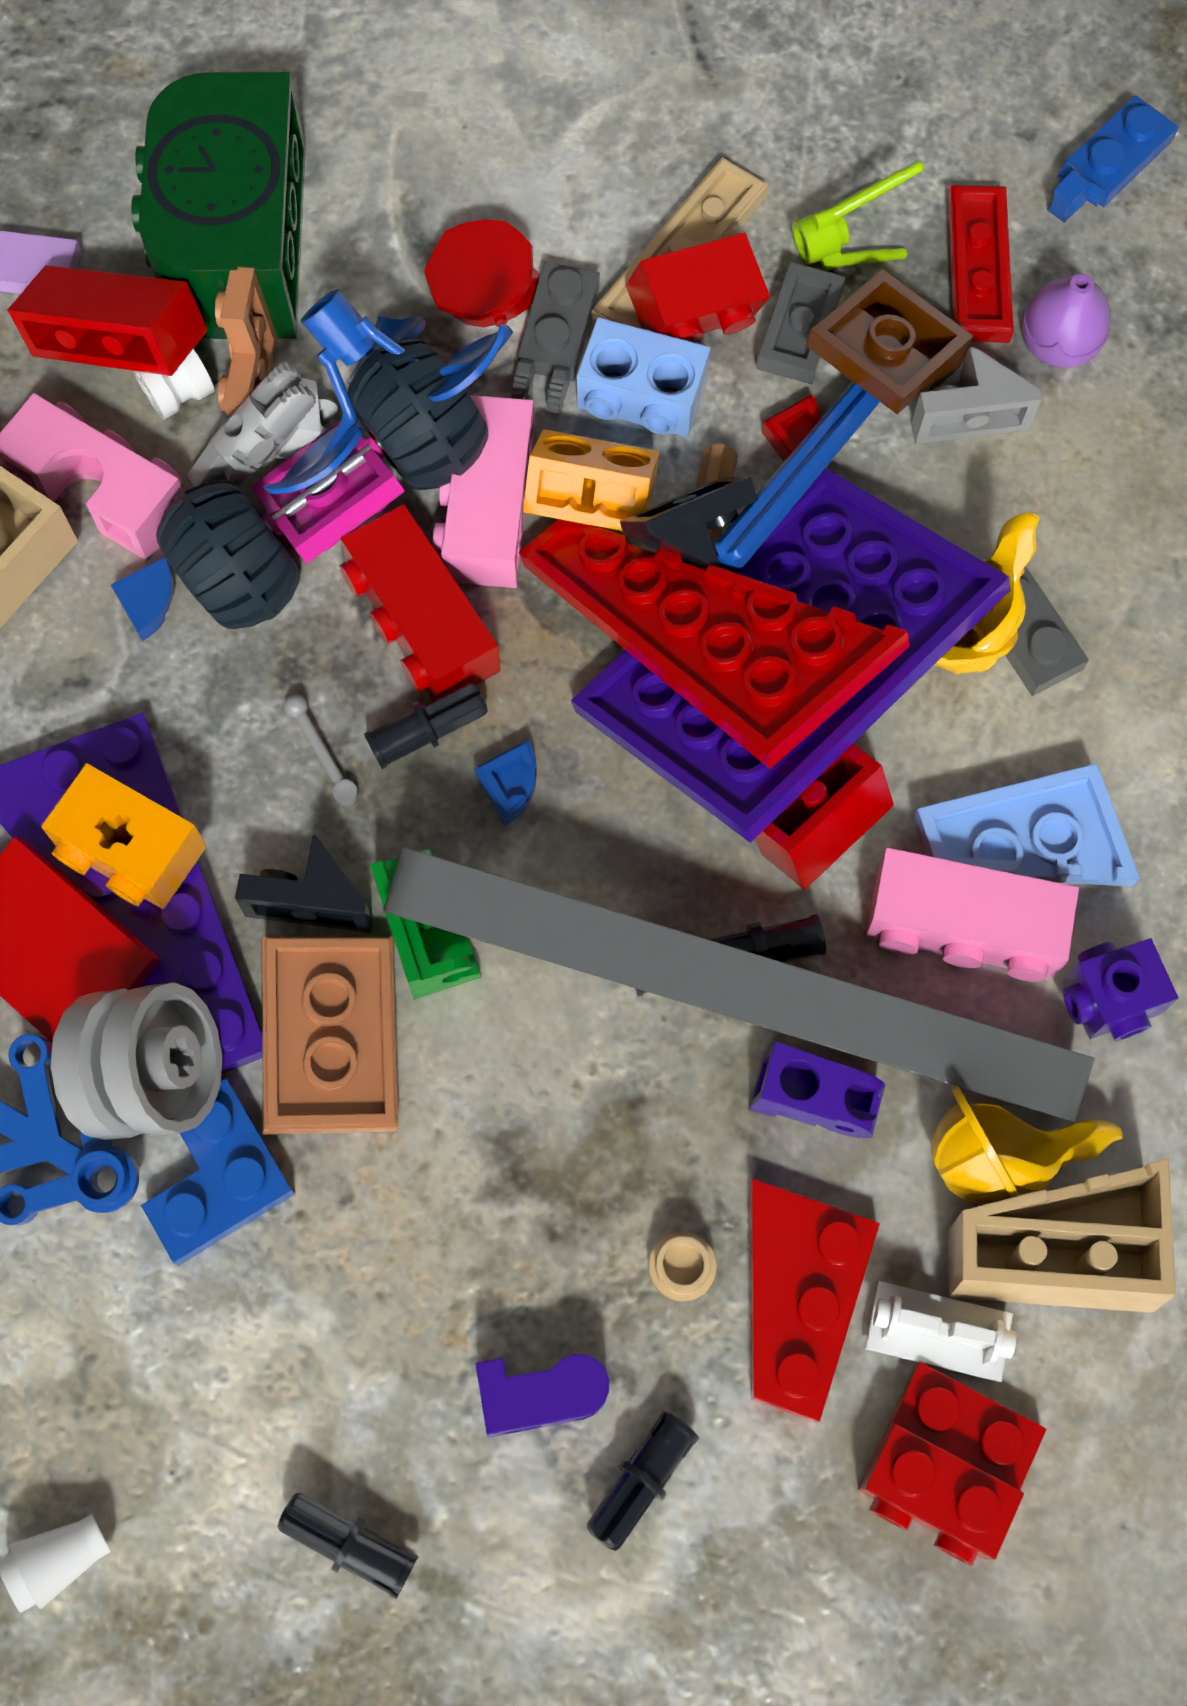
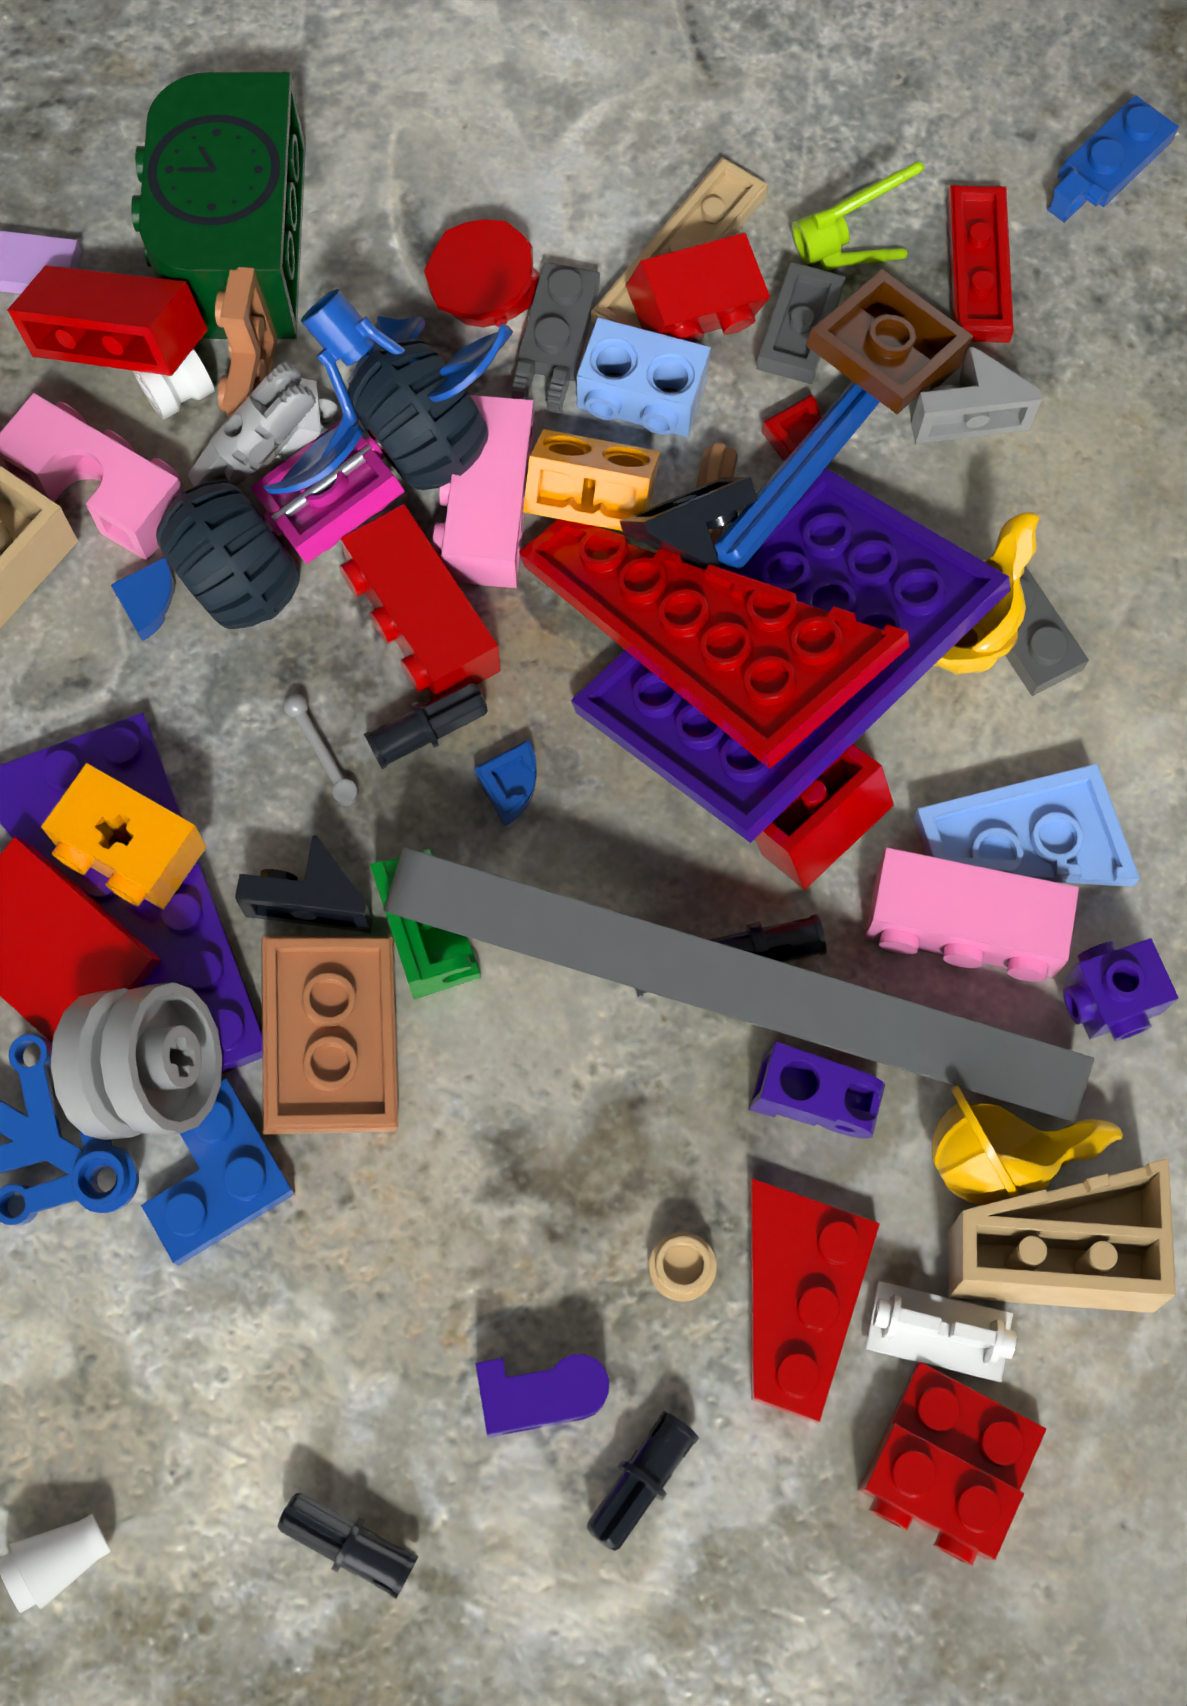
(1067, 321): medium lavender helmet -> none

